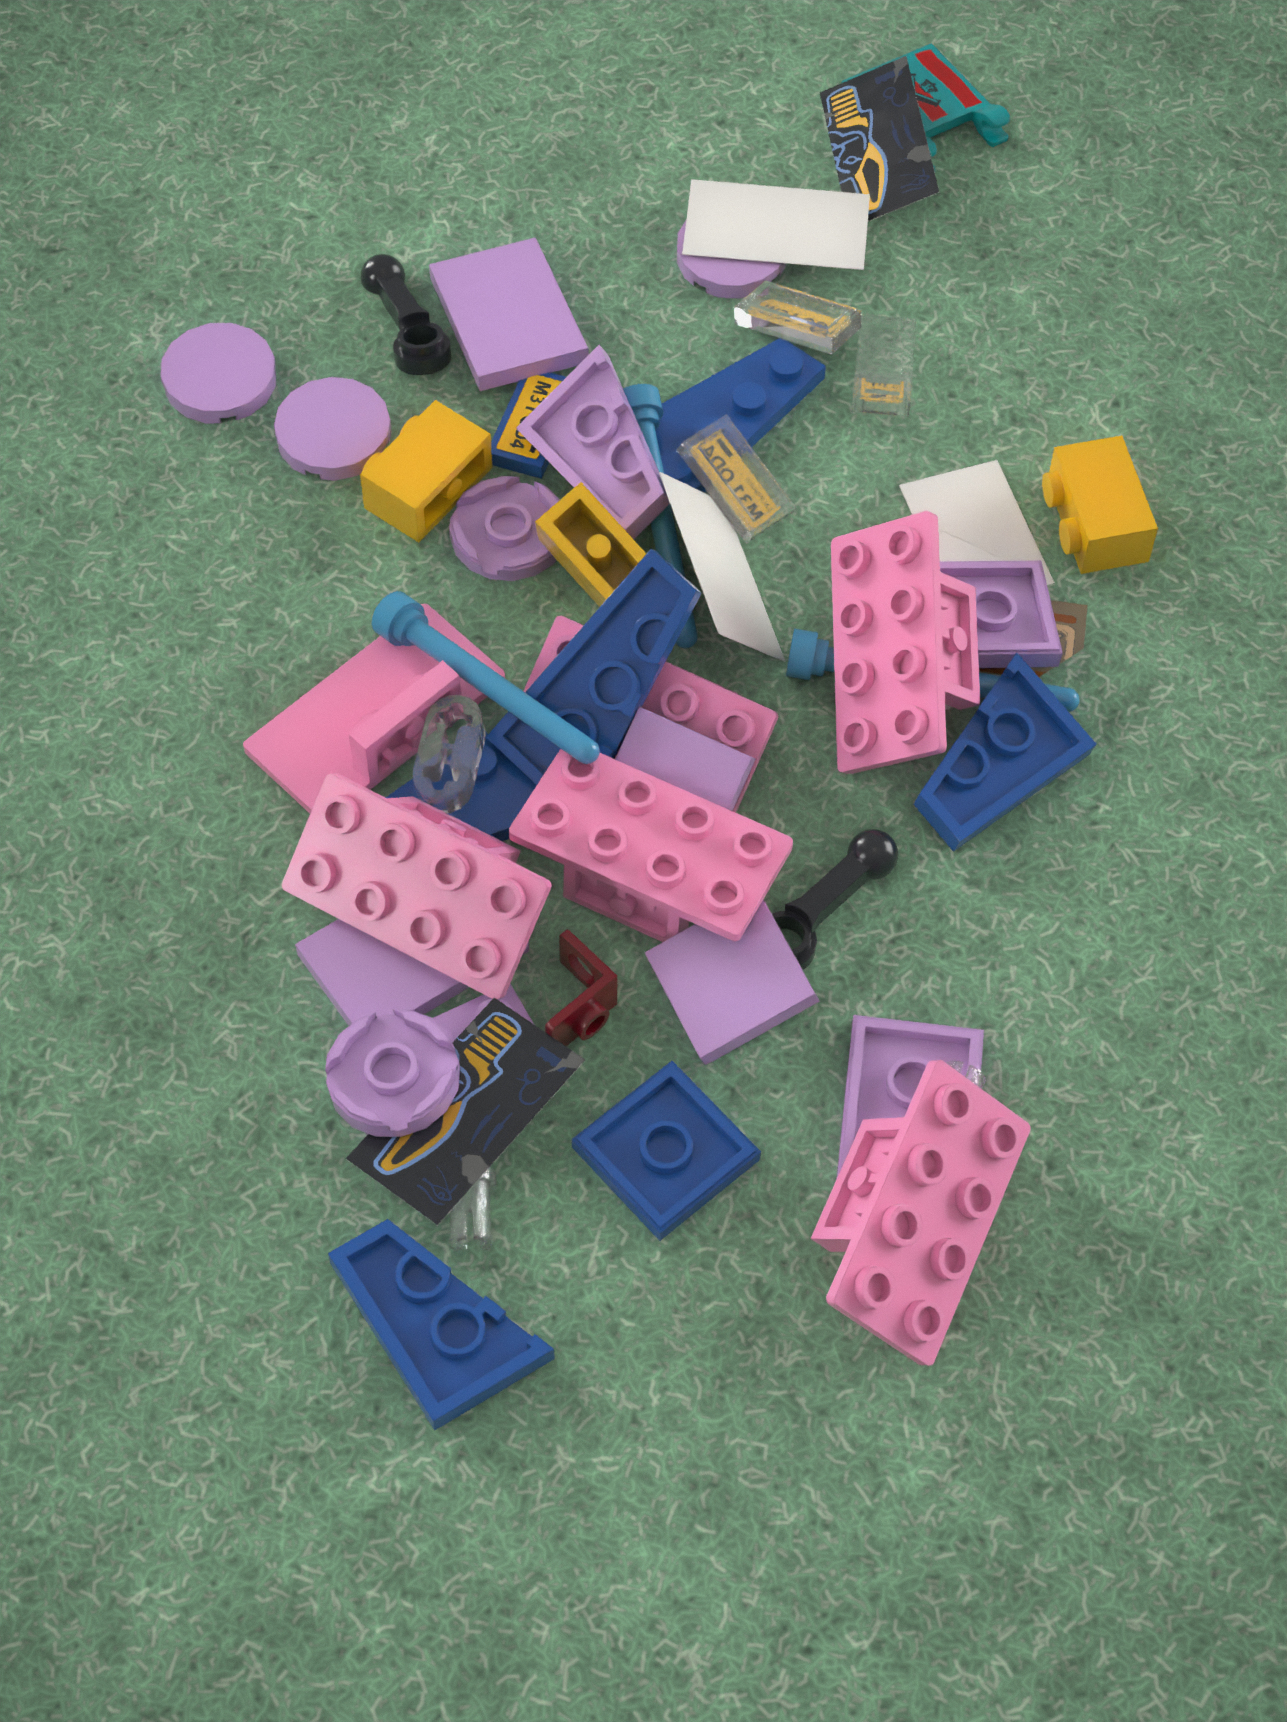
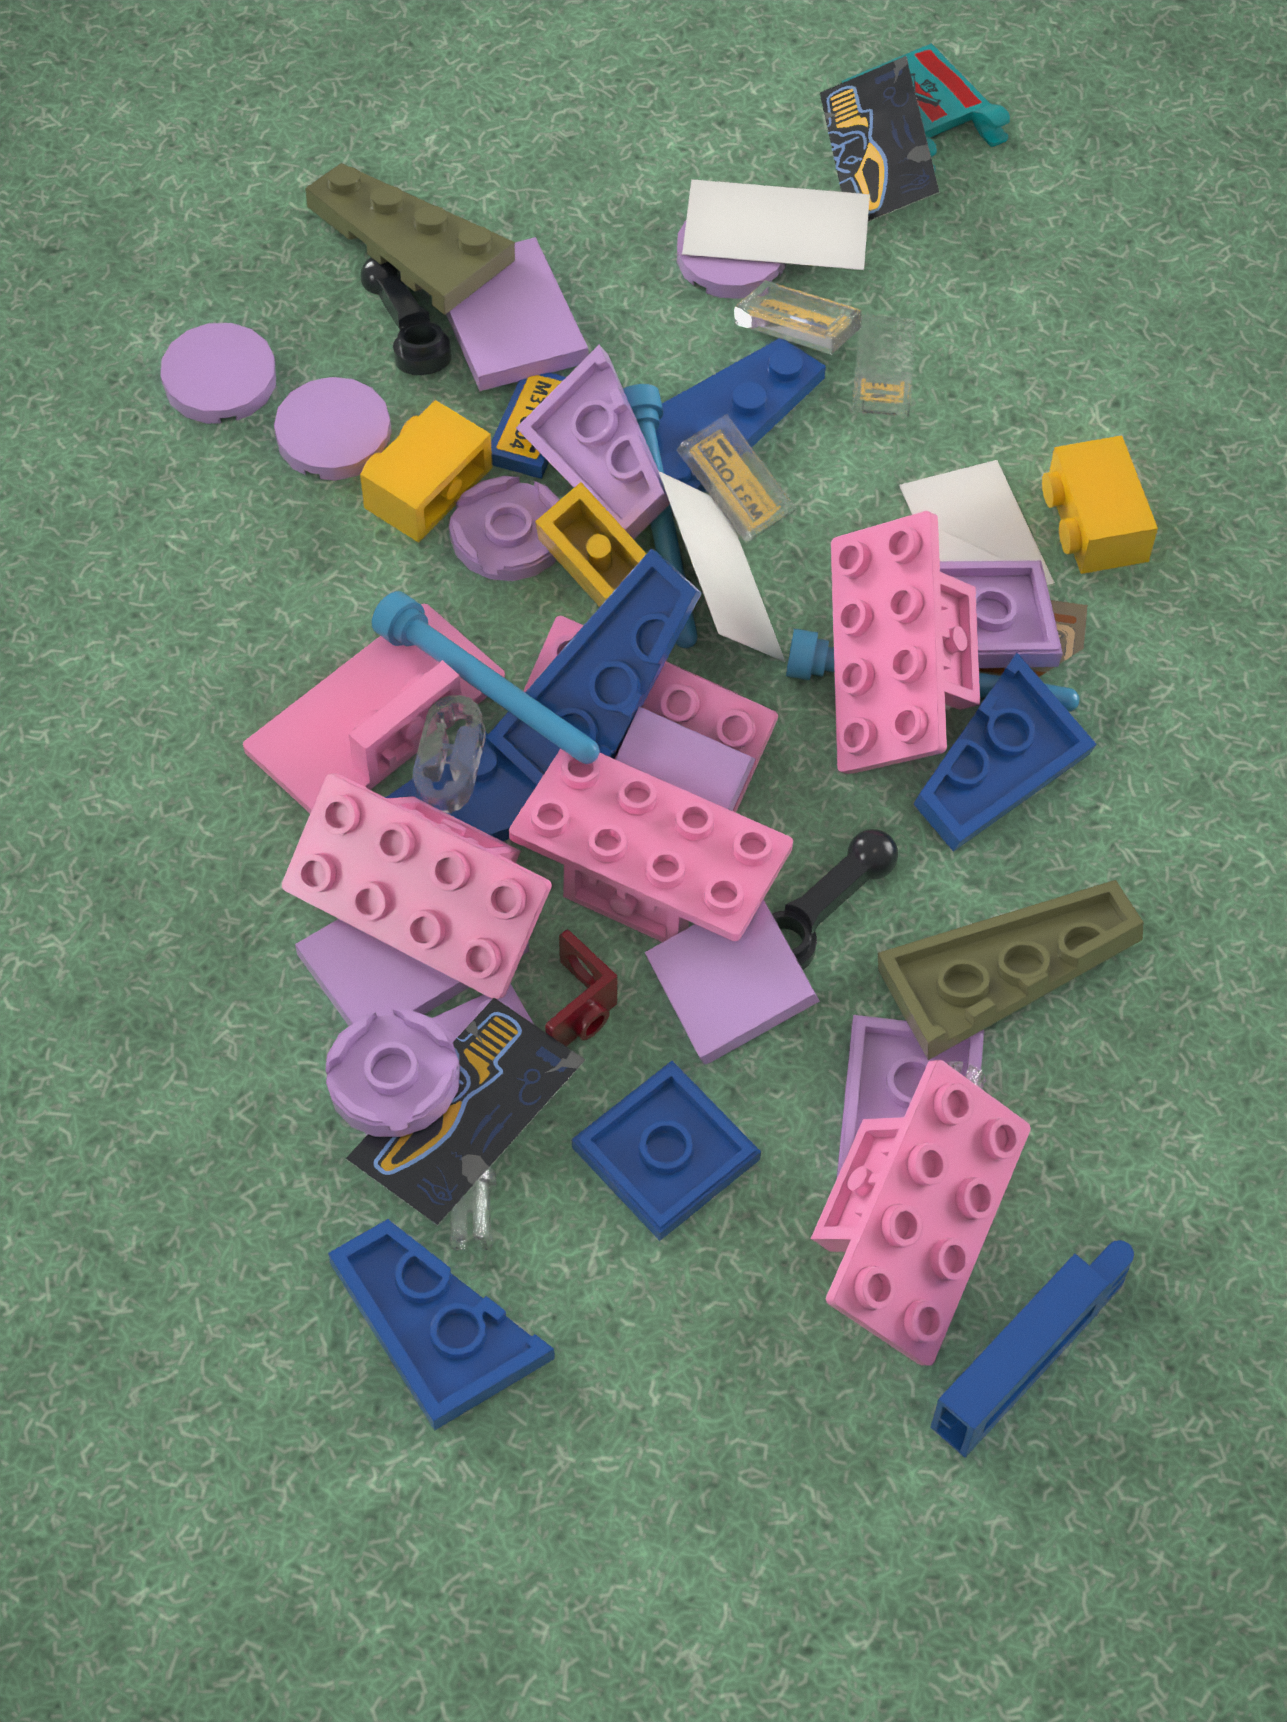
(420, 239): none -> olive wing
(996, 966): none -> olive wing
(1029, 1346): none -> blue hinge

